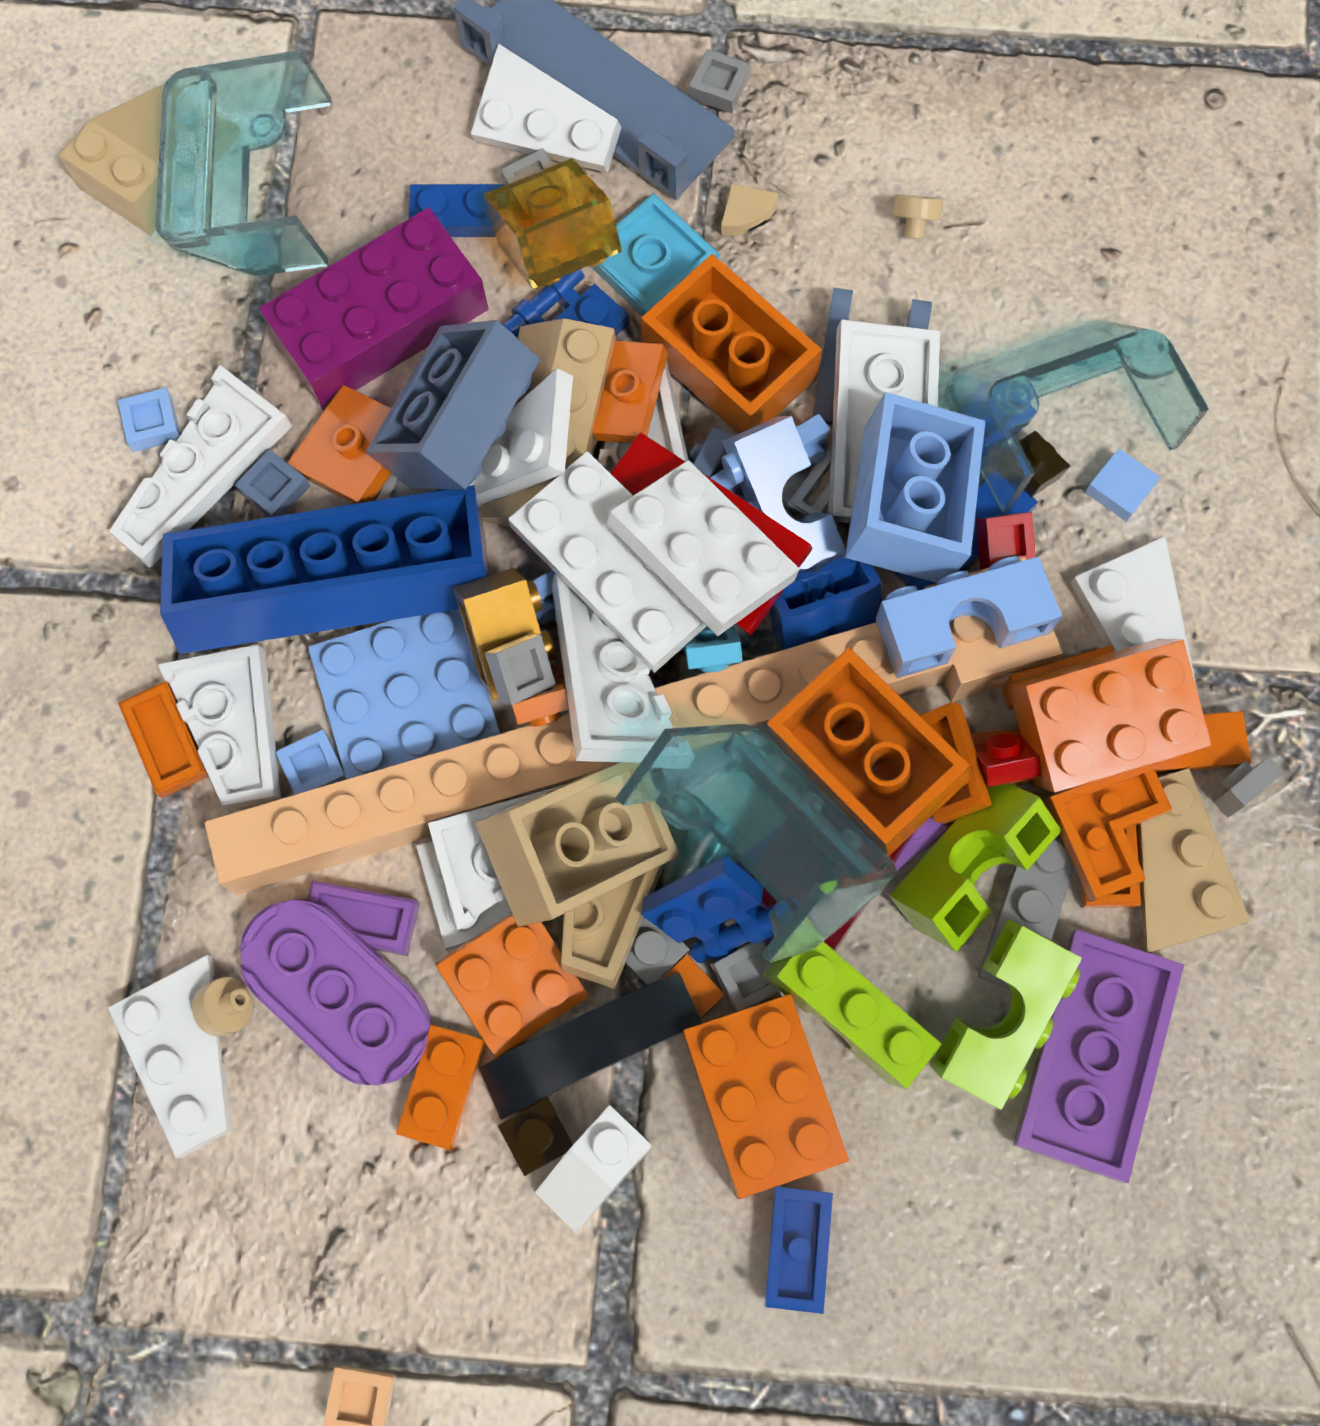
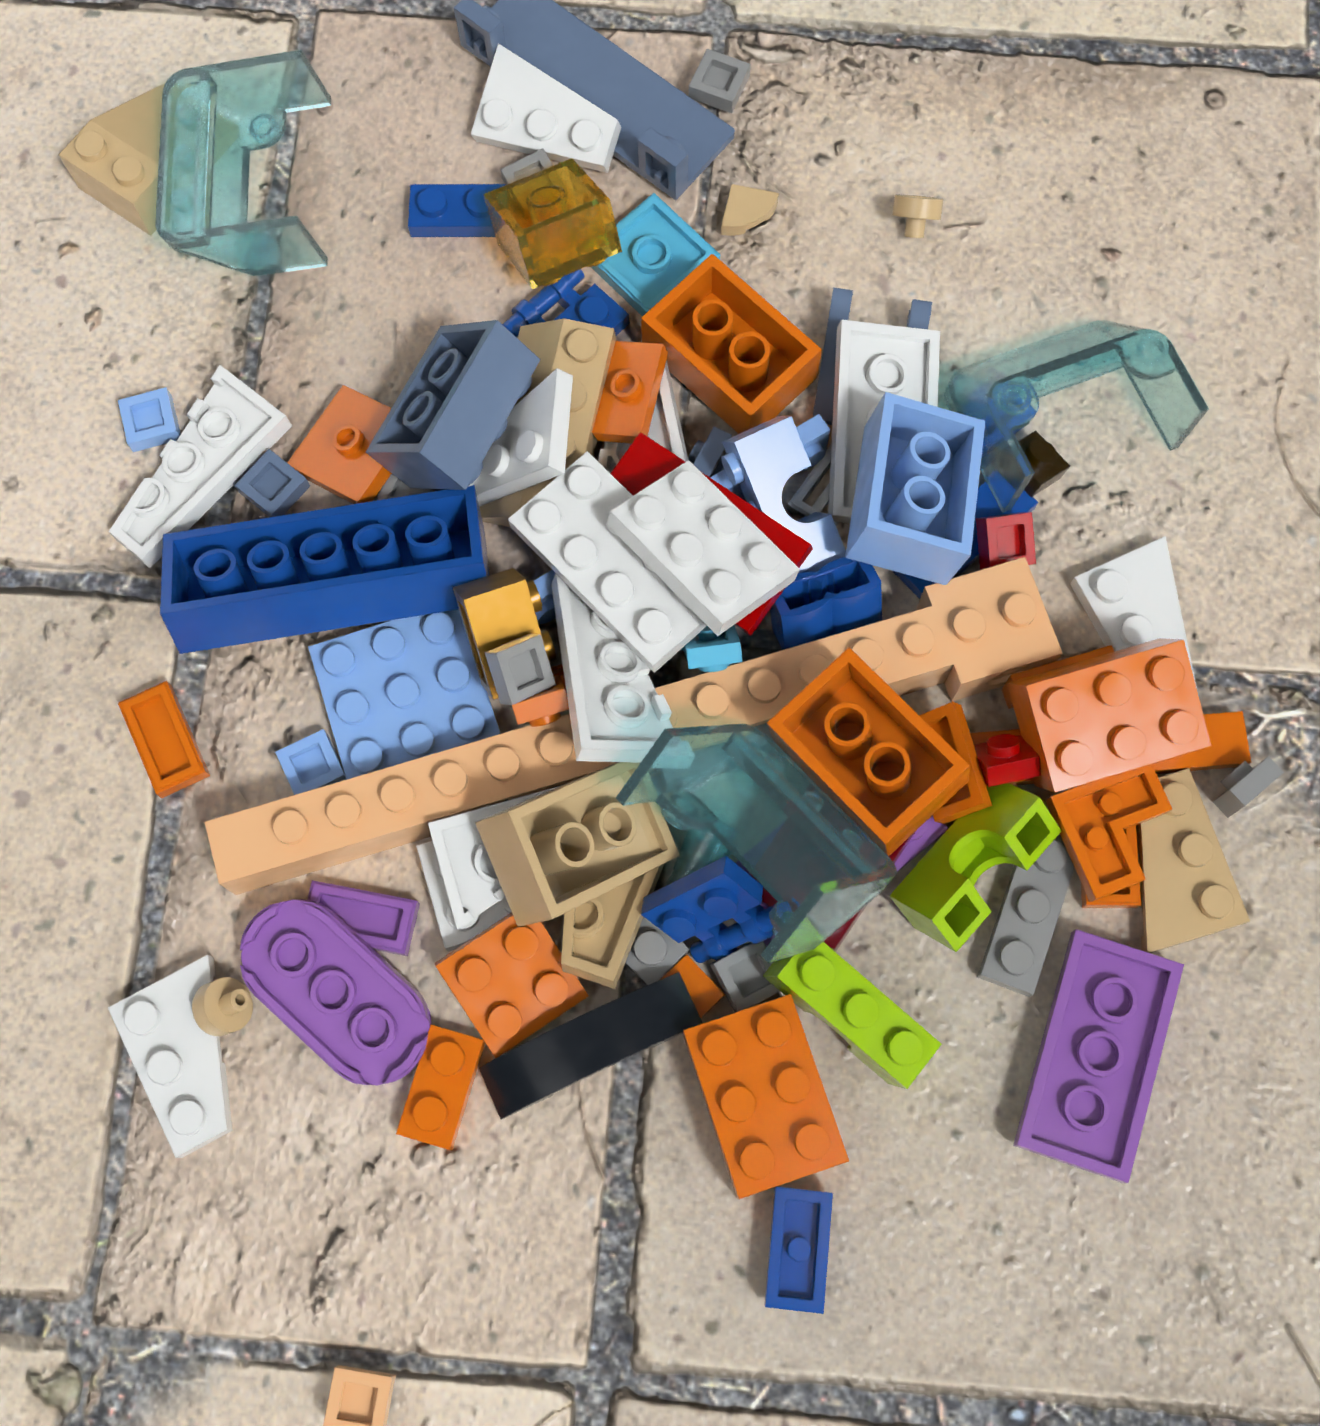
(231, 719): white wing -> none
(375, 307): magenta brick -> none
(536, 1136): dark brown plate -> none
(593, 1168): white slope -> none
(993, 1058): lime arch -> none
(1008, 597): light blue arch -> none
(1122, 484): light blue tile -> none

